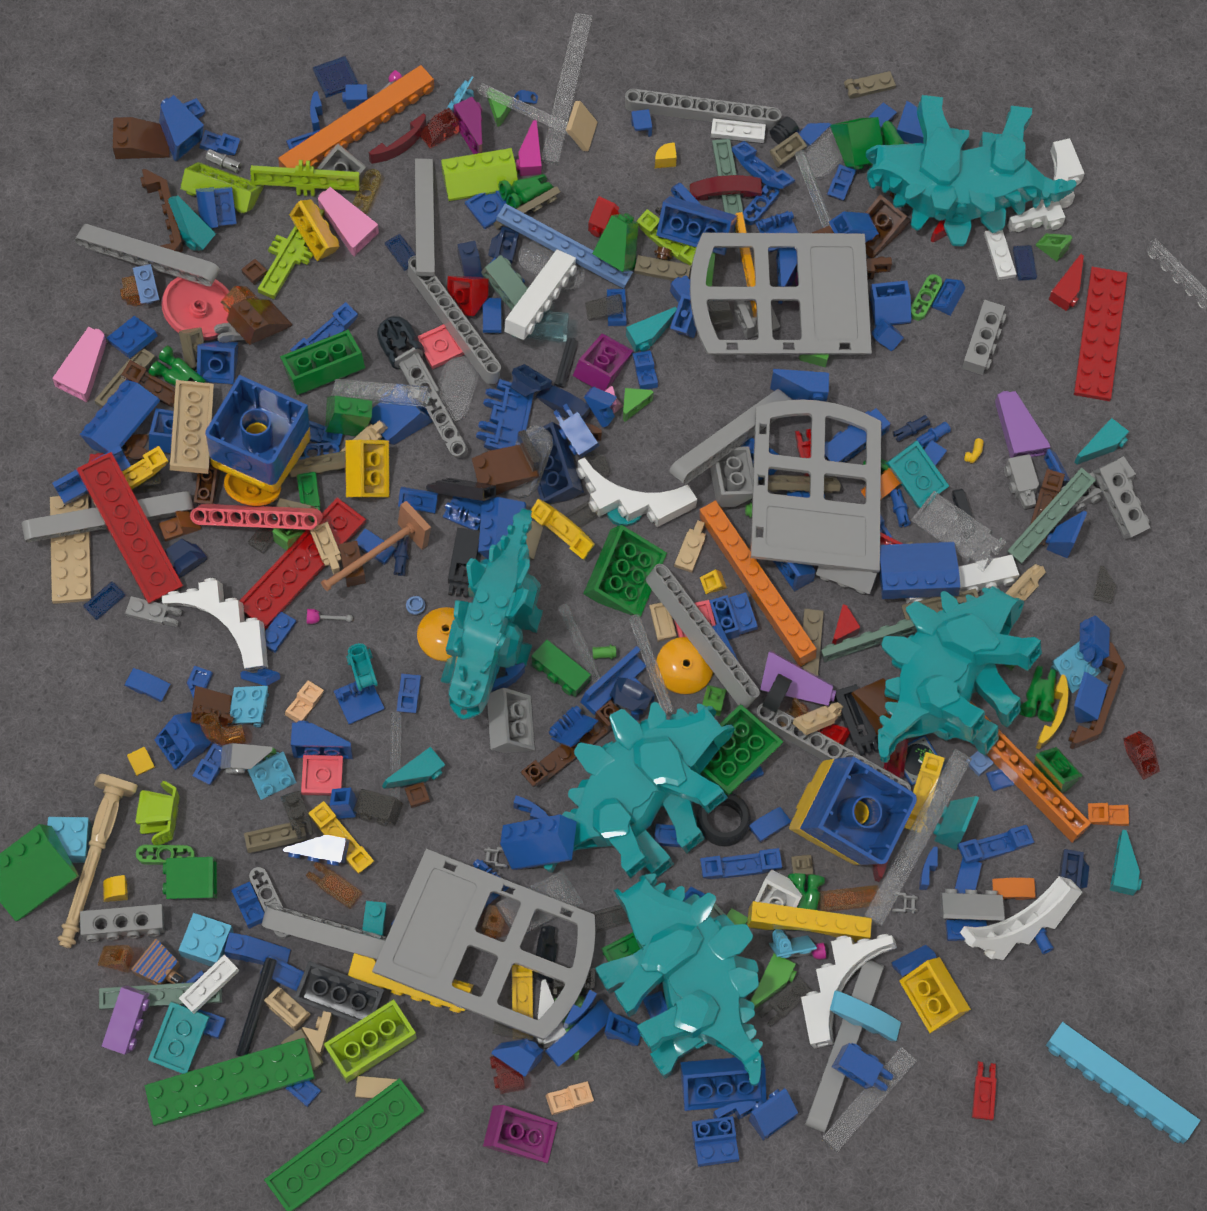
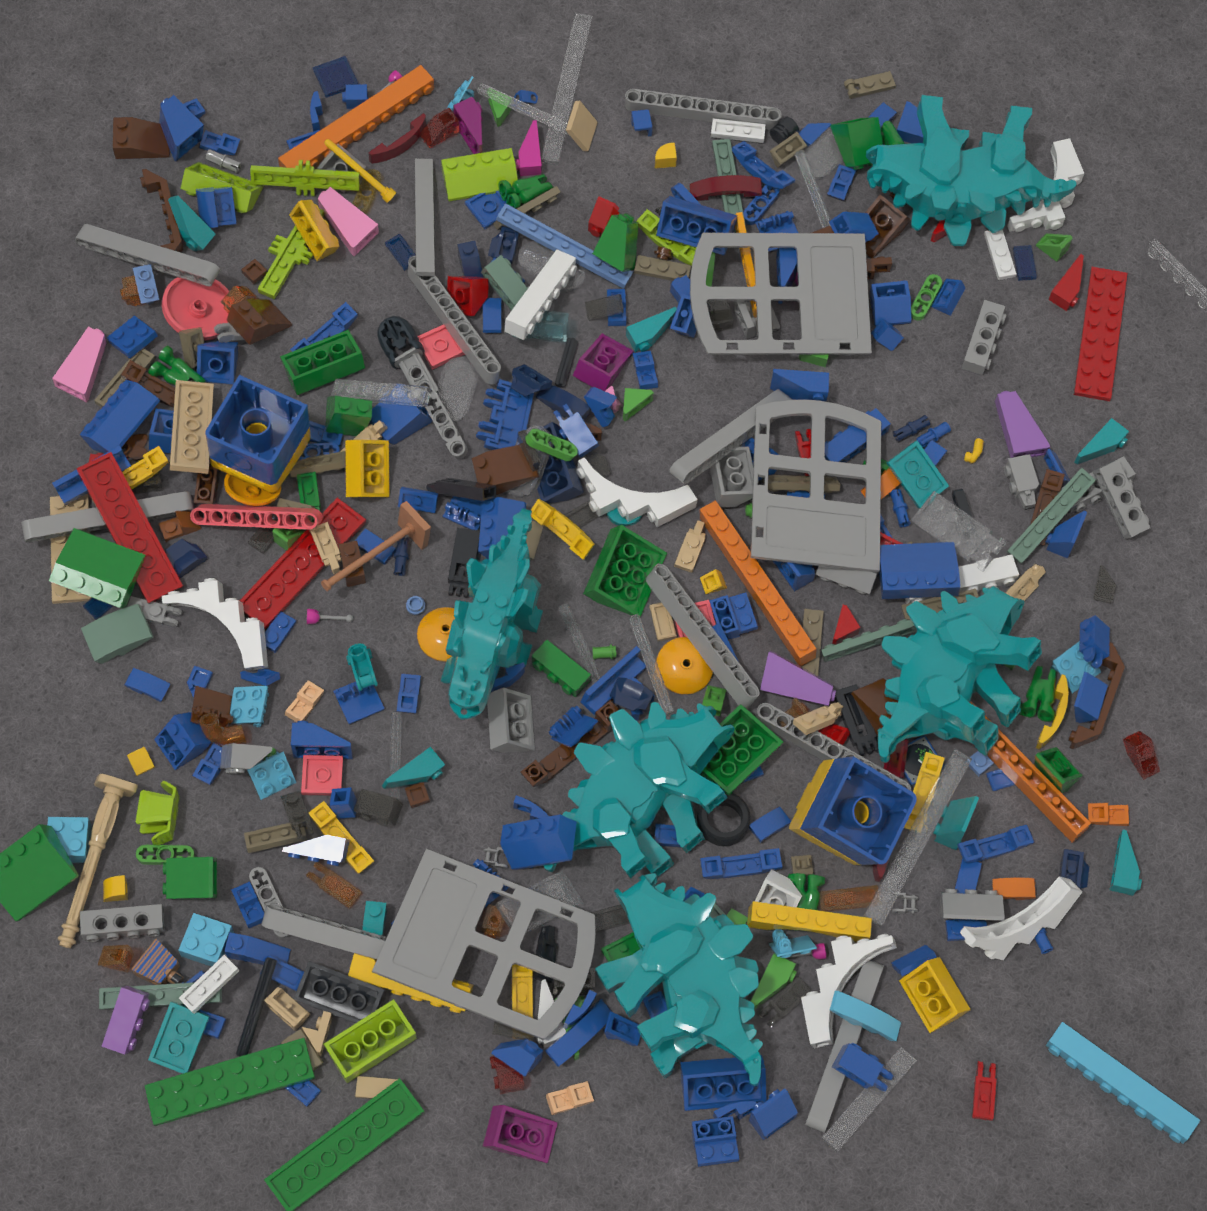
(97, 568): none -> green slope
(117, 633): none -> sand green slope
(386, 193): none -> yellow piece
(539, 440): none -> bright green beam
(777, 693): black tyre -> none
(930, 865): blue slope -> none

